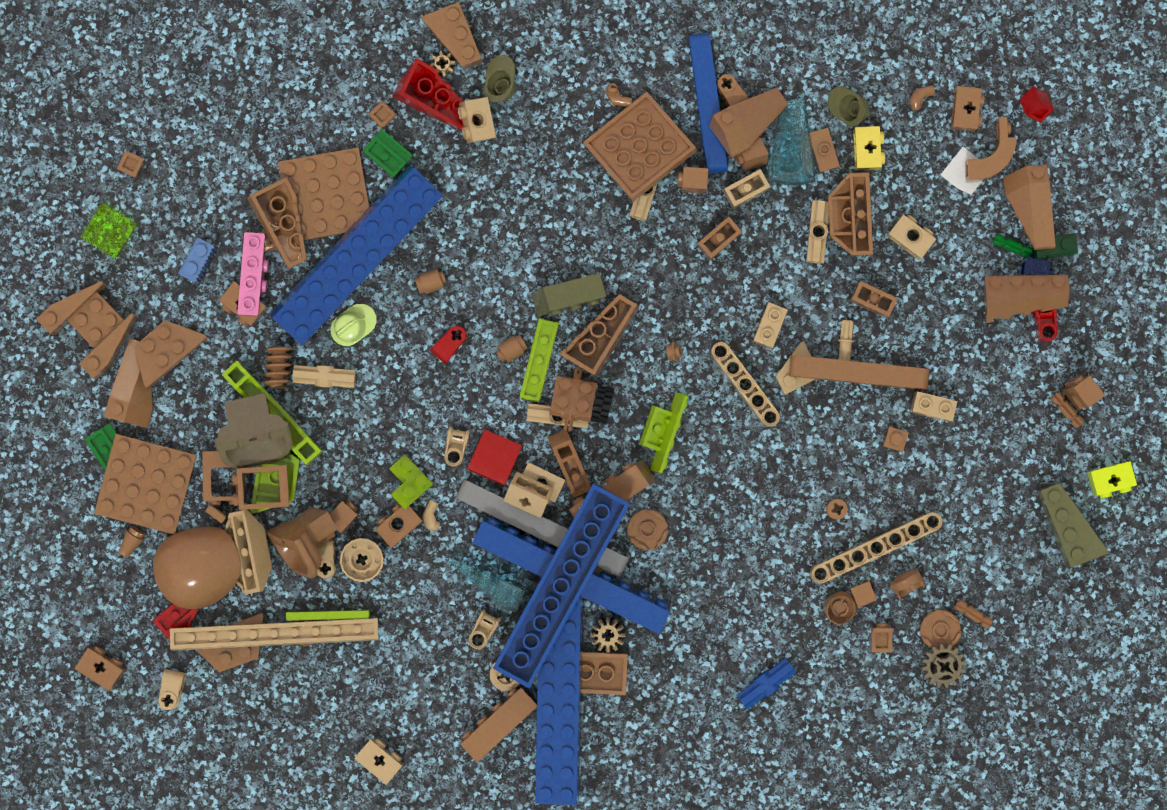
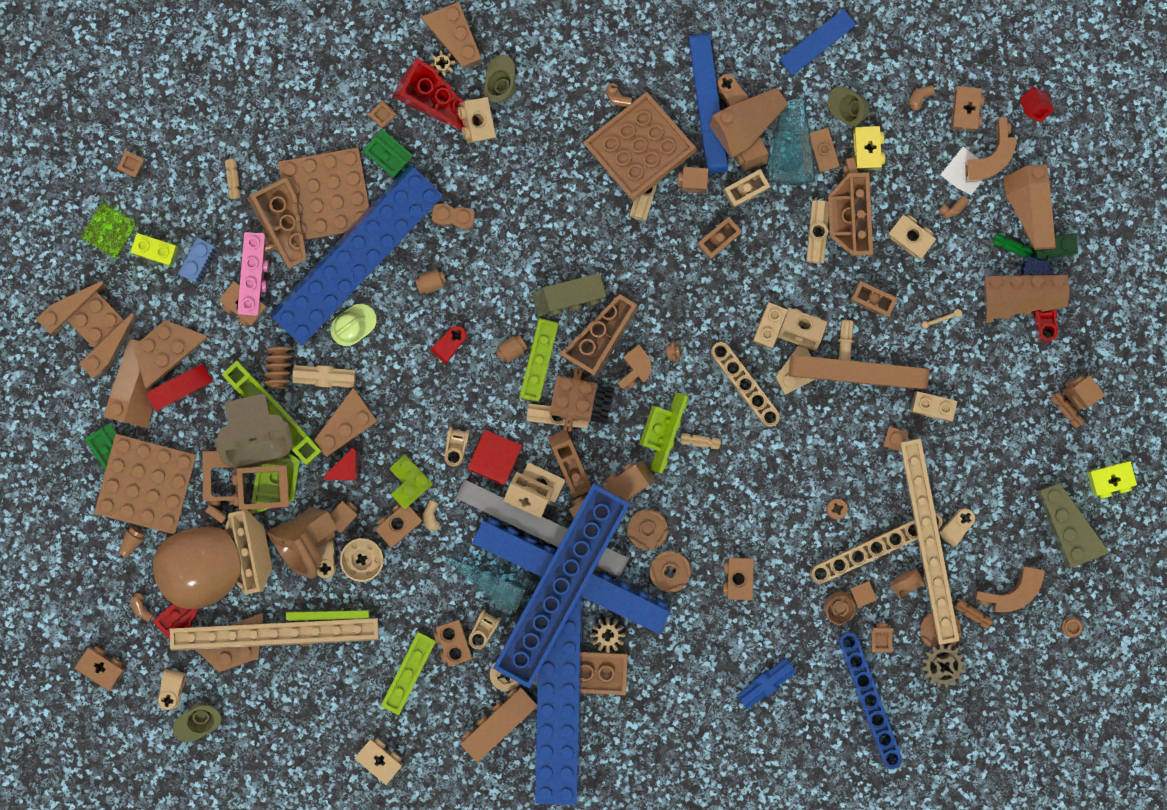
(138, 608): none -> medium nougat arm
(155, 250): none -> neon yellow brick
(179, 387): none -> red slope
(196, 722): none -> olive piece
(232, 178): none -> tan axle
(346, 424): none -> medium nougat wedge
(346, 469): none -> red slope
(408, 673): none -> lime plate
(447, 216): none -> medium nougat brick
(459, 641): none -> medium nougat brick
(640, 365): none -> medium nougat brick
(660, 565): none -> medium nougat plate
(700, 441): none -> tan axle
(744, 590): none -> medium nougat brick
(808, 337): none -> tan brick
(817, 42): none -> blue tile
(849, 167): none -> medium nougat plate
(876, 707): none -> blue beam
(929, 541): none -> tan plate
(954, 530): none -> tan piece
(955, 209): none -> medium nougat arm
(957, 313): none -> tan hinge
(1023, 593): none -> medium nougat arch
(1072, 627): none -> medium nougat plate

